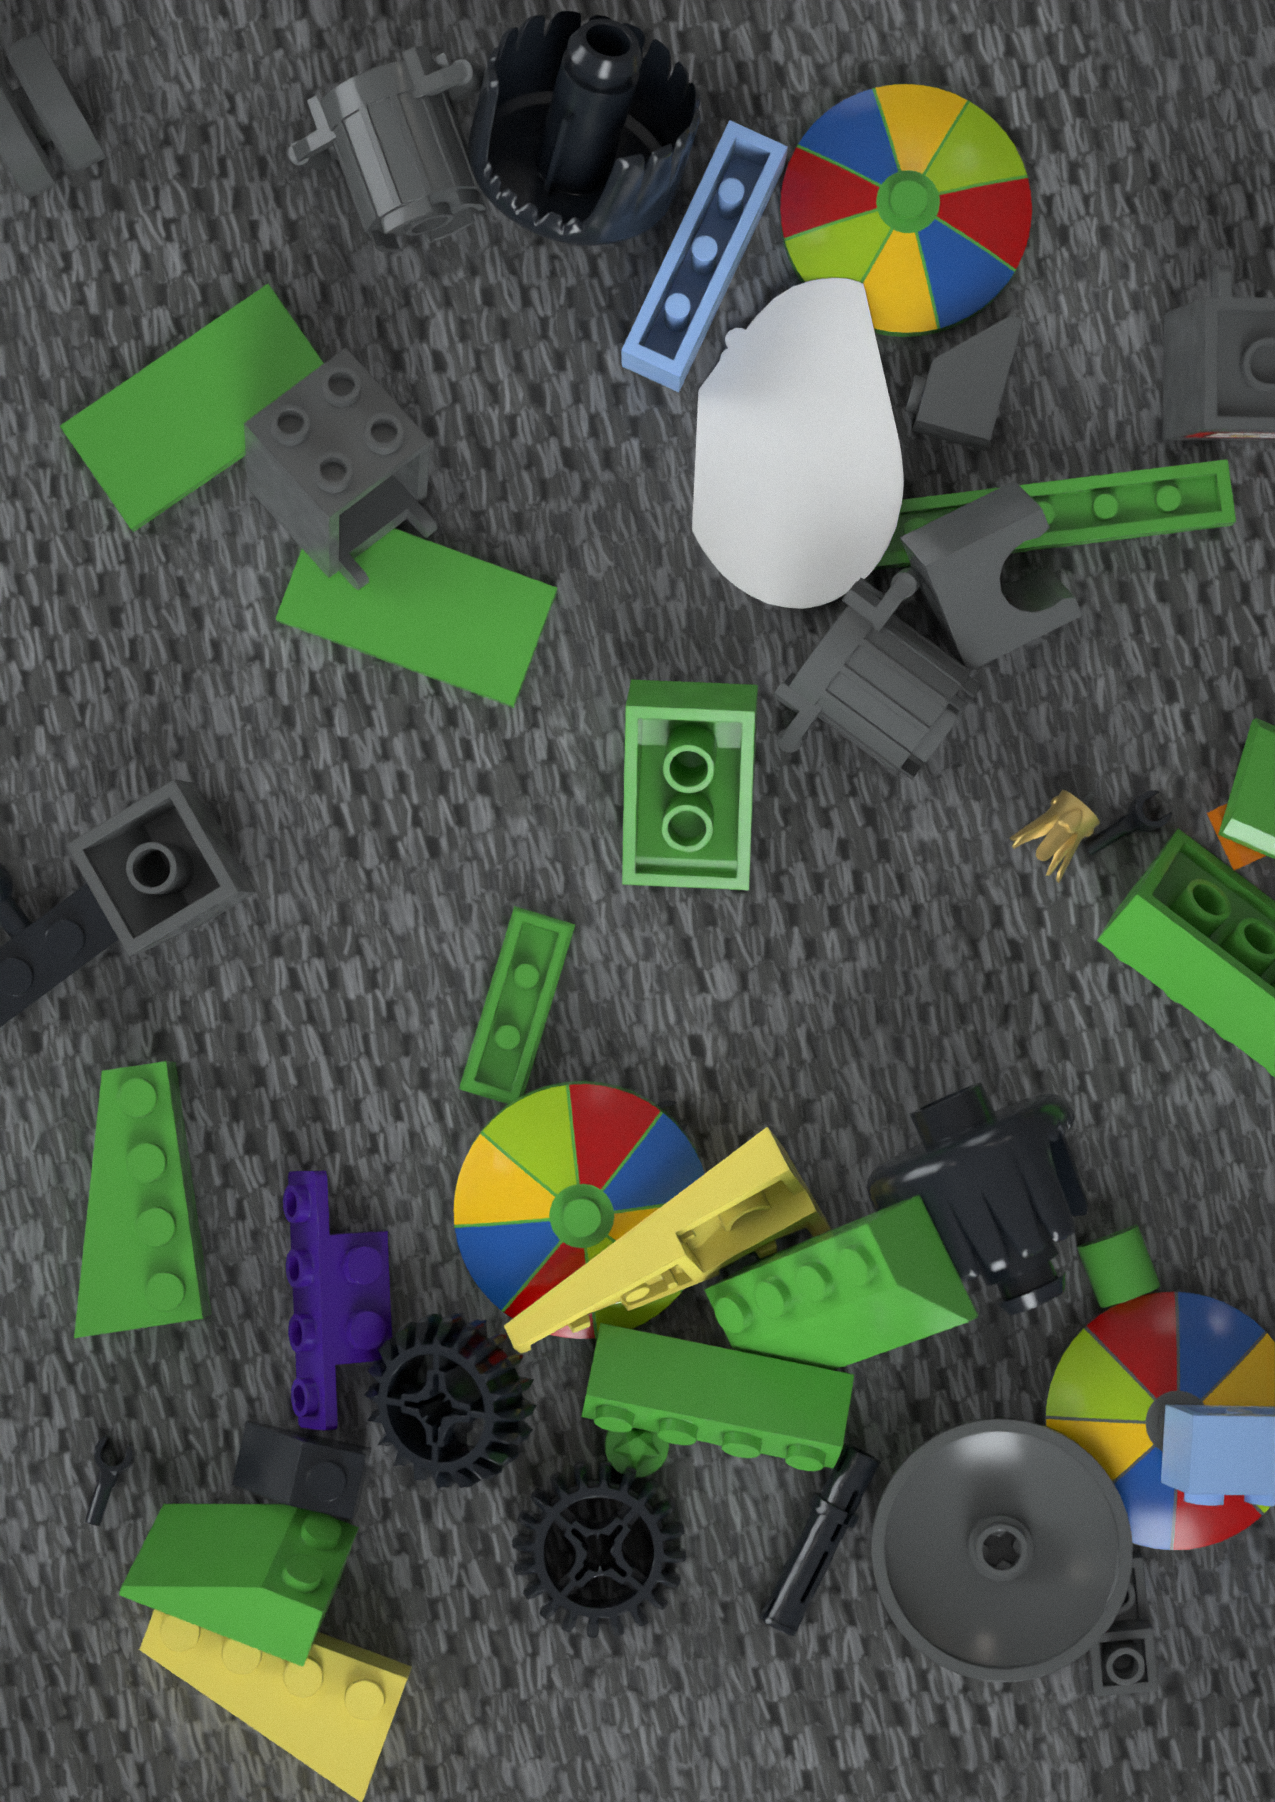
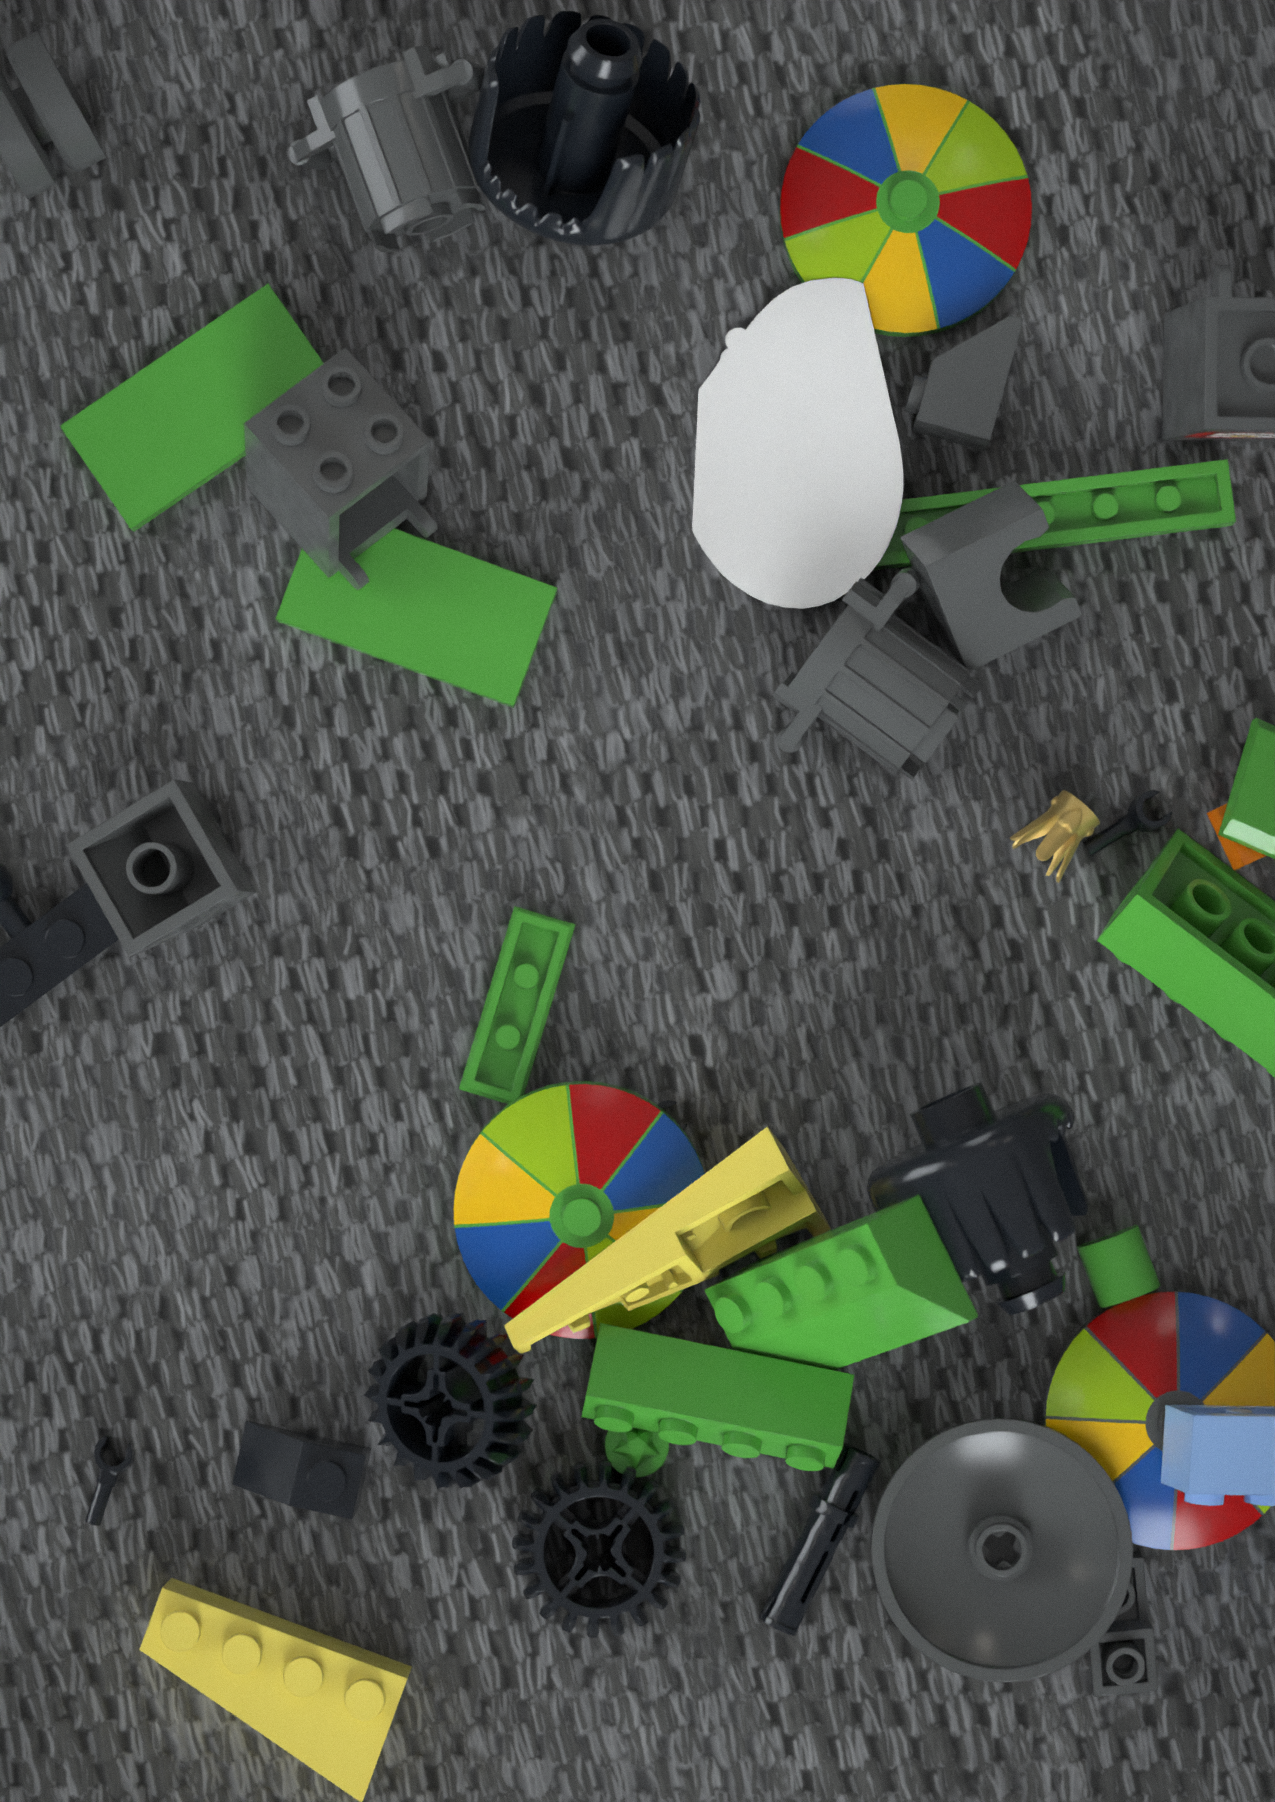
(142, 1217): bright green wedge -> none
(244, 1571): bright green slope -> none
(337, 1298): dark purple bracket -> none
(689, 784): bright green slope -> none
(704, 256): light blue brick -> none

